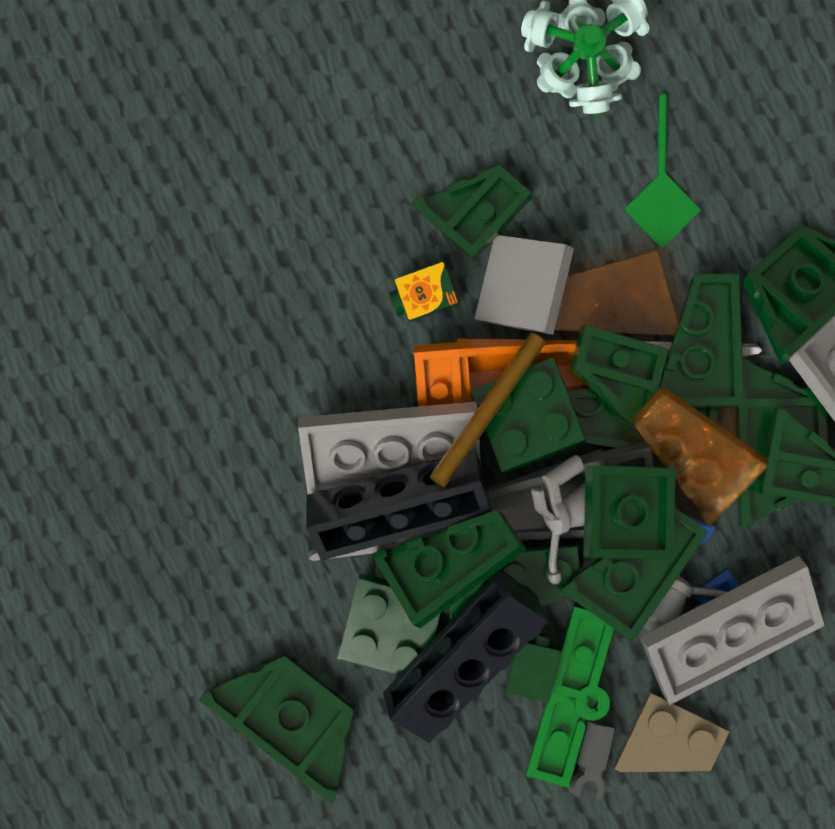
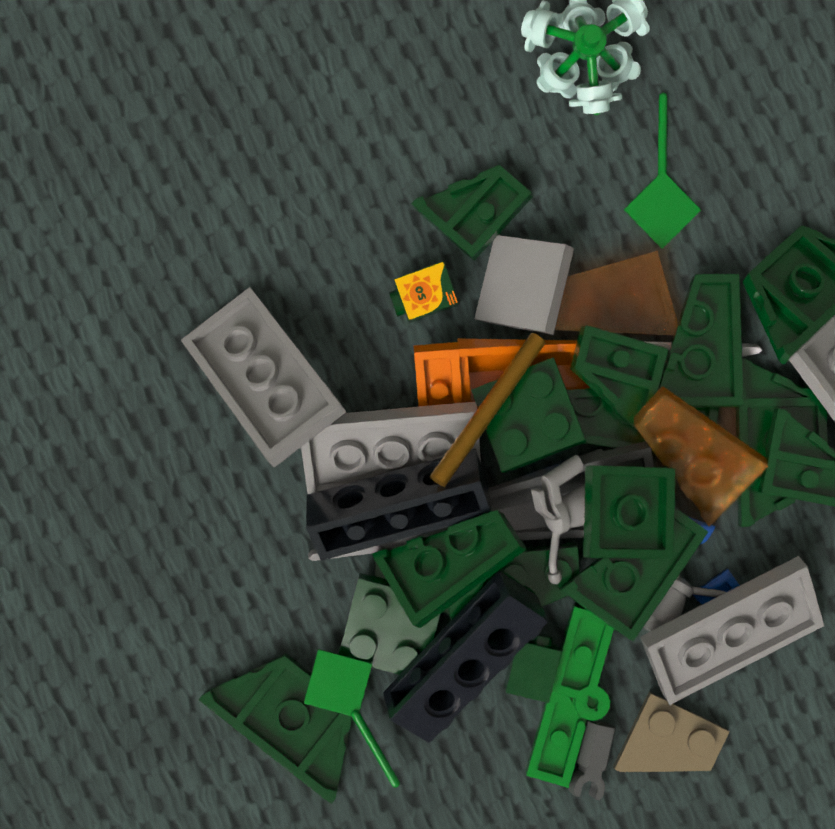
(262, 377): none -> light grey plate
(339, 686): none -> green piece

